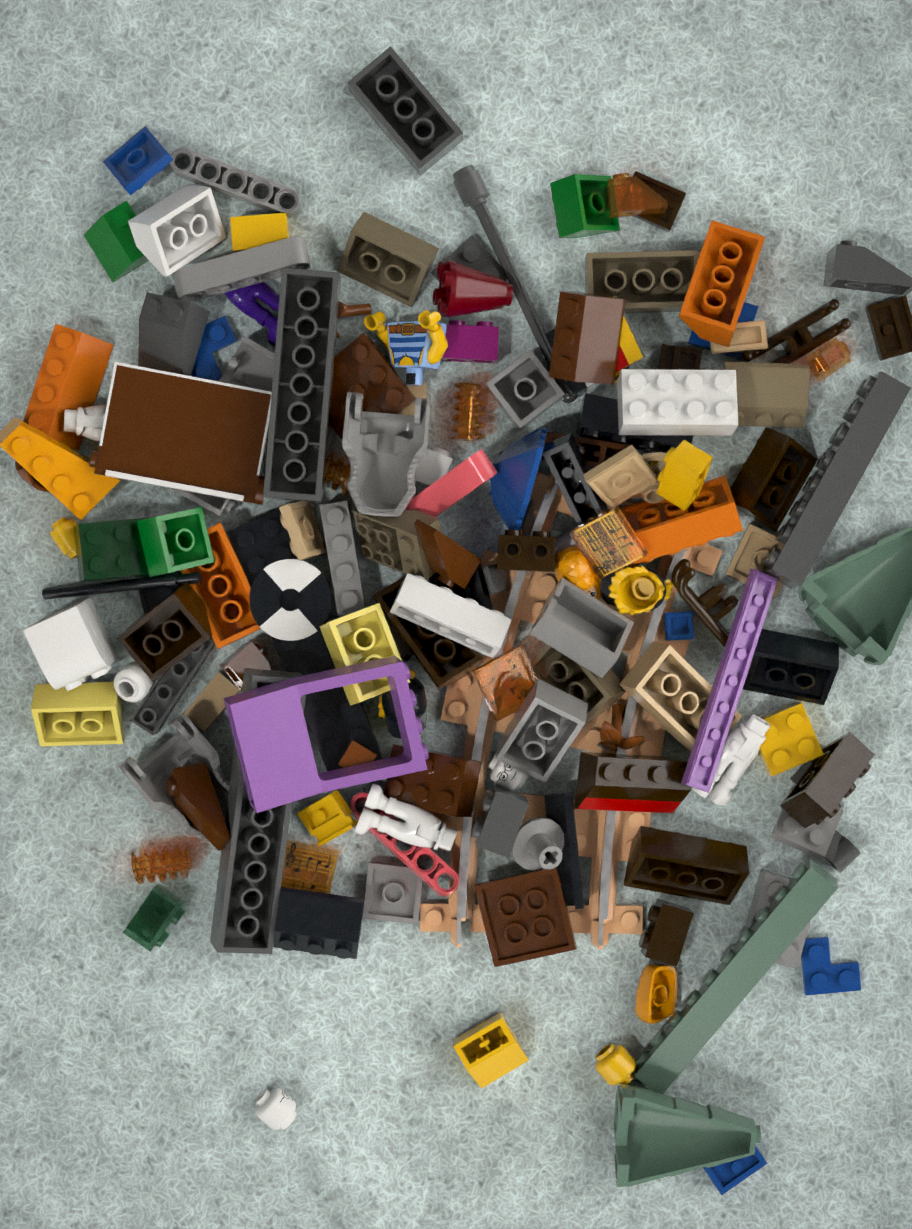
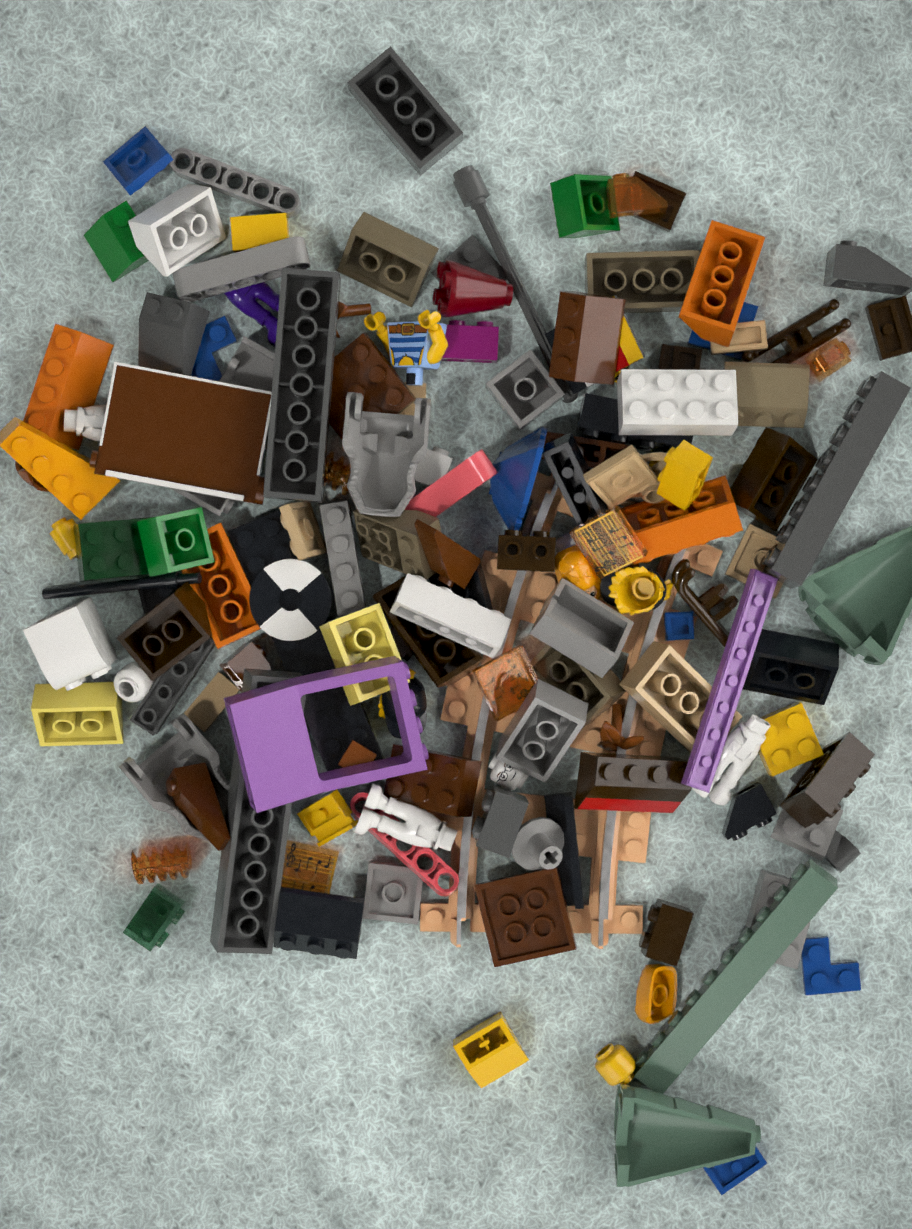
(275, 1108): white head -> none
(469, 412): clear orange piece -> none
(496, 579): dark grey slope -> none
(686, 865): dark brown slope -> none
(746, 810): none -> black slope

